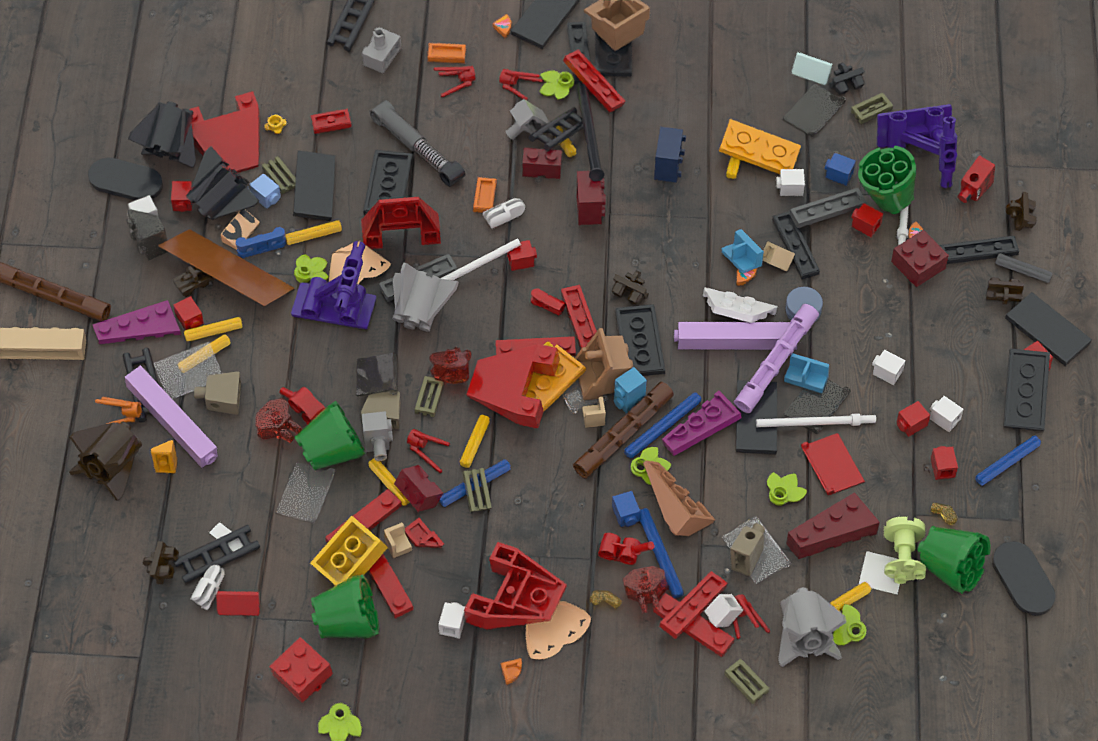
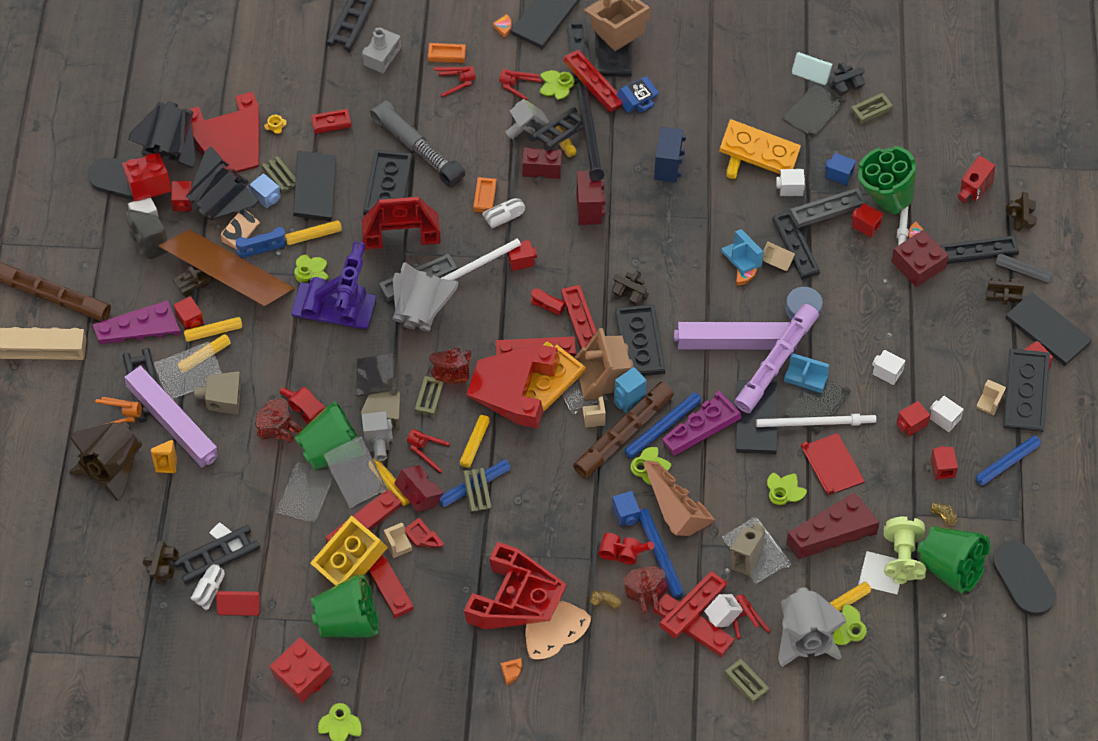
(146, 177): none -> red brick
(355, 471): none -> clear piece
(369, 257): light nougat piece -> none
(452, 620): white brick -> none
(638, 94): none -> blue piece
(737, 307): white wing -> none
(926, 128): dark purple plate -> none
(991, 397): none -> tan panel

